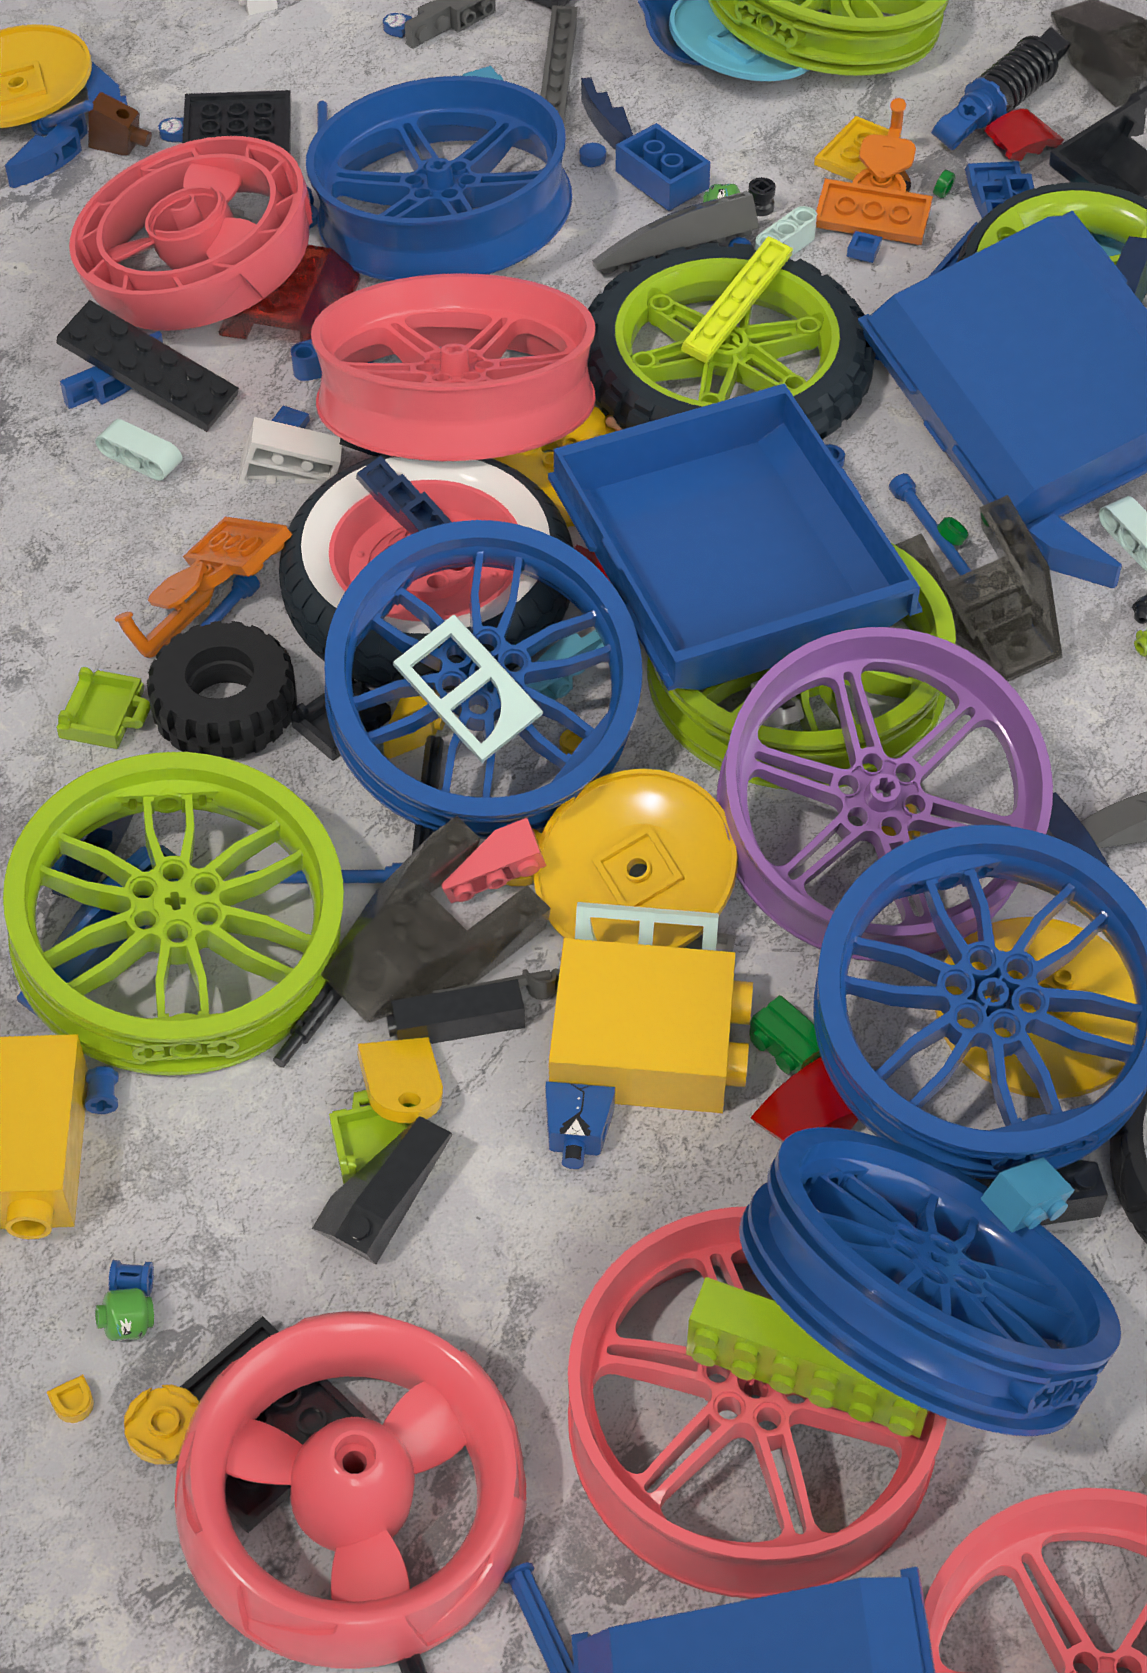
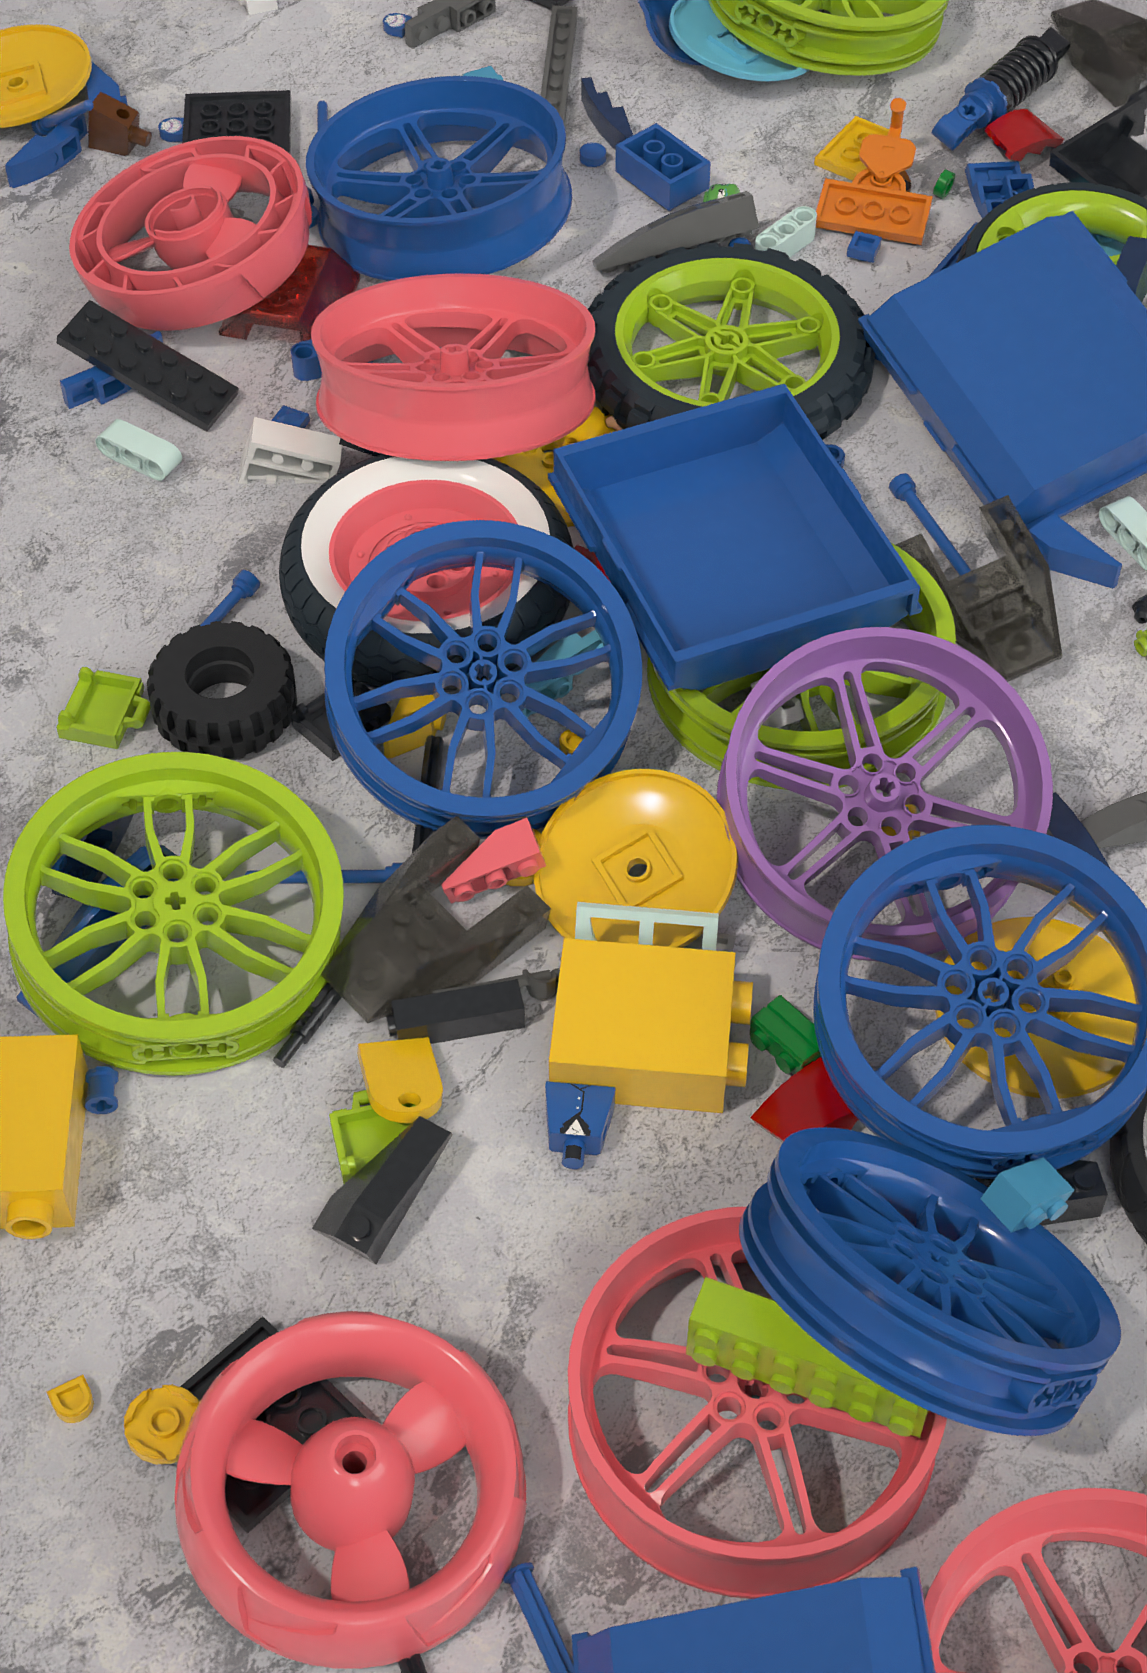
(125, 1314): bright green head -> none
(131, 1276): blue bush -> none
(227, 549): orange plate -> none
(400, 497): dark blue slope -> none
(516, 705): light aqua window -> none
(737, 299): neon yellow tile -> none
(763, 193): black wheel -> none
(952, 531): green tile -> none

